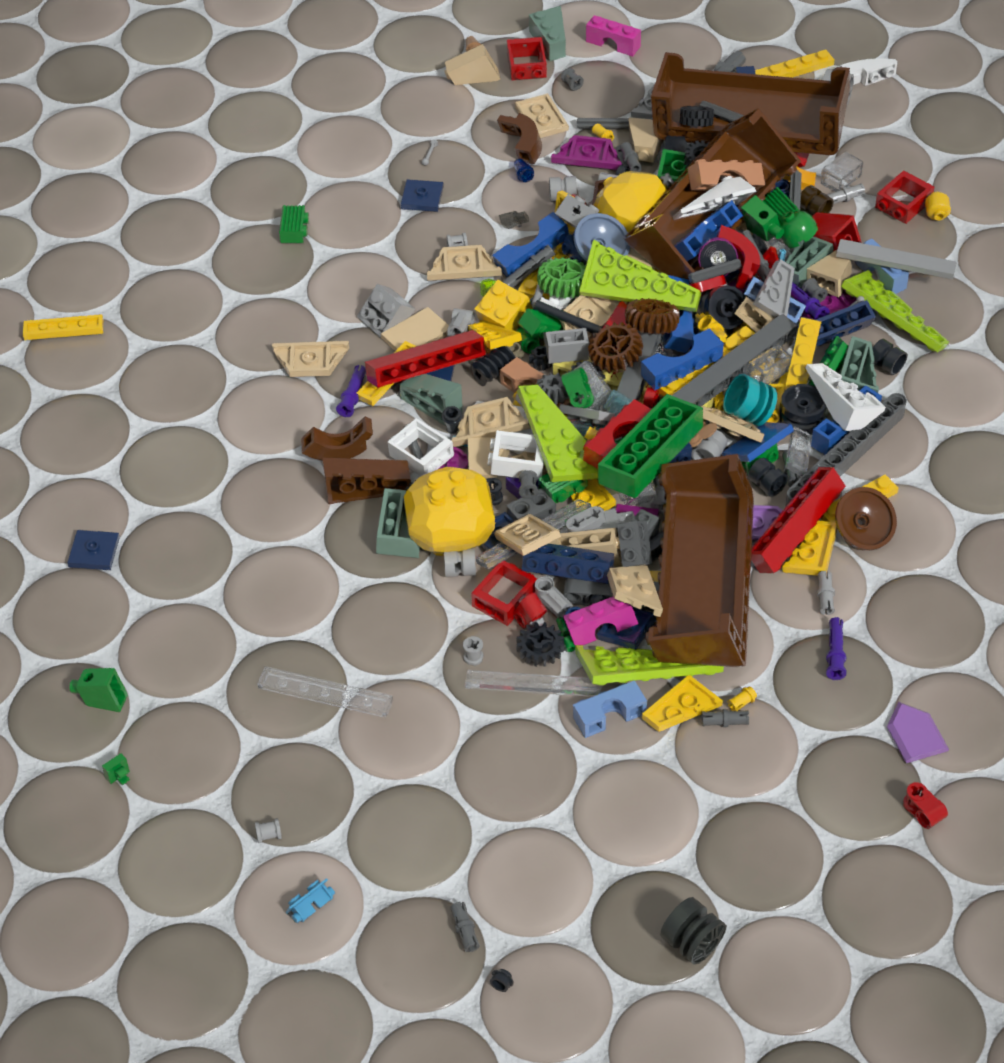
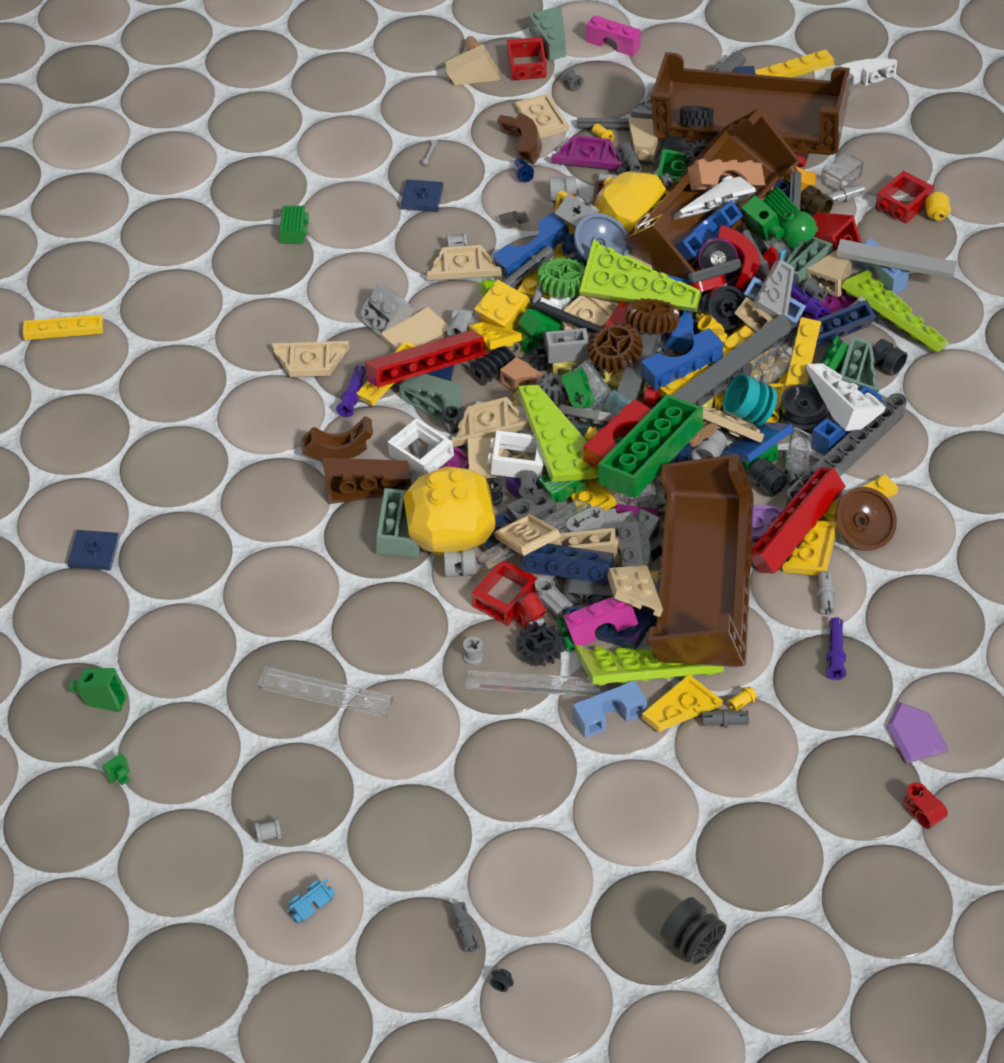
(721, 112): dark grey axle -> none

